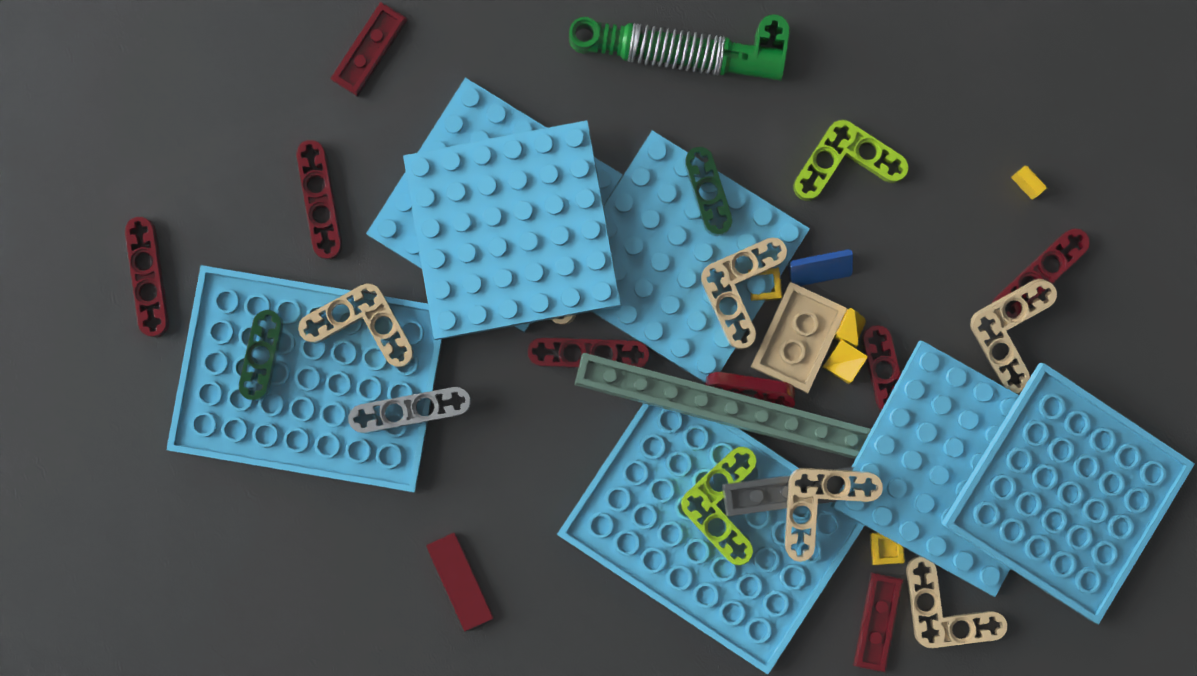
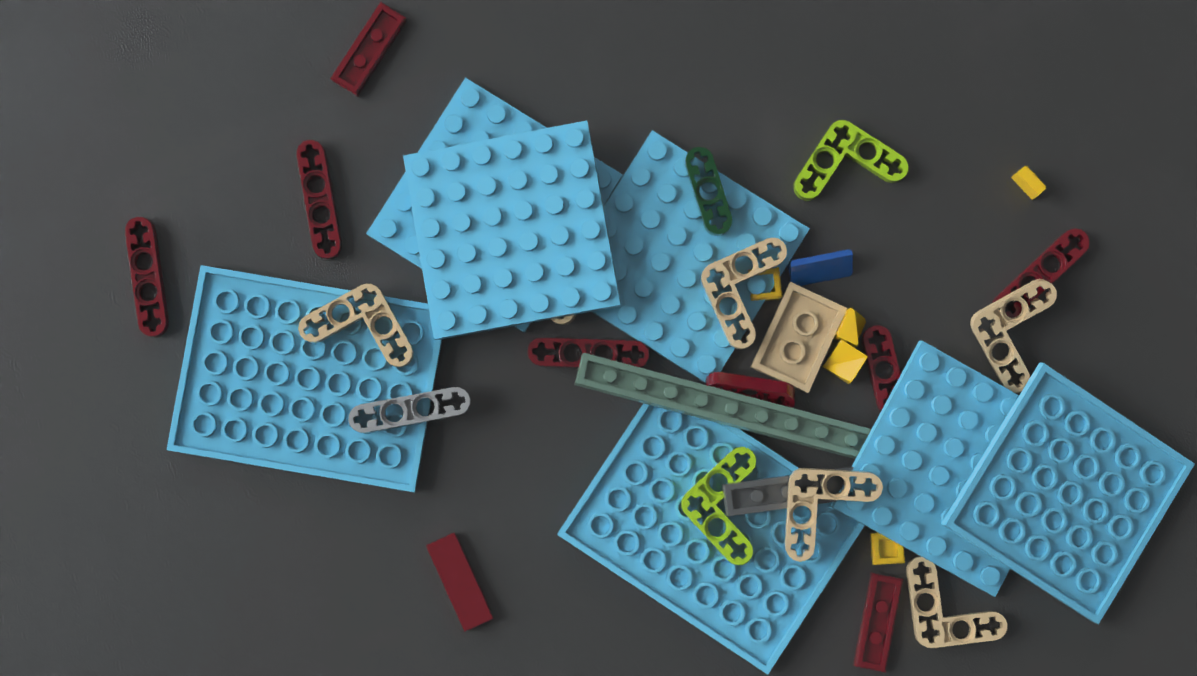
(247, 376): dark green beam -> none
(703, 53): green piece -> none

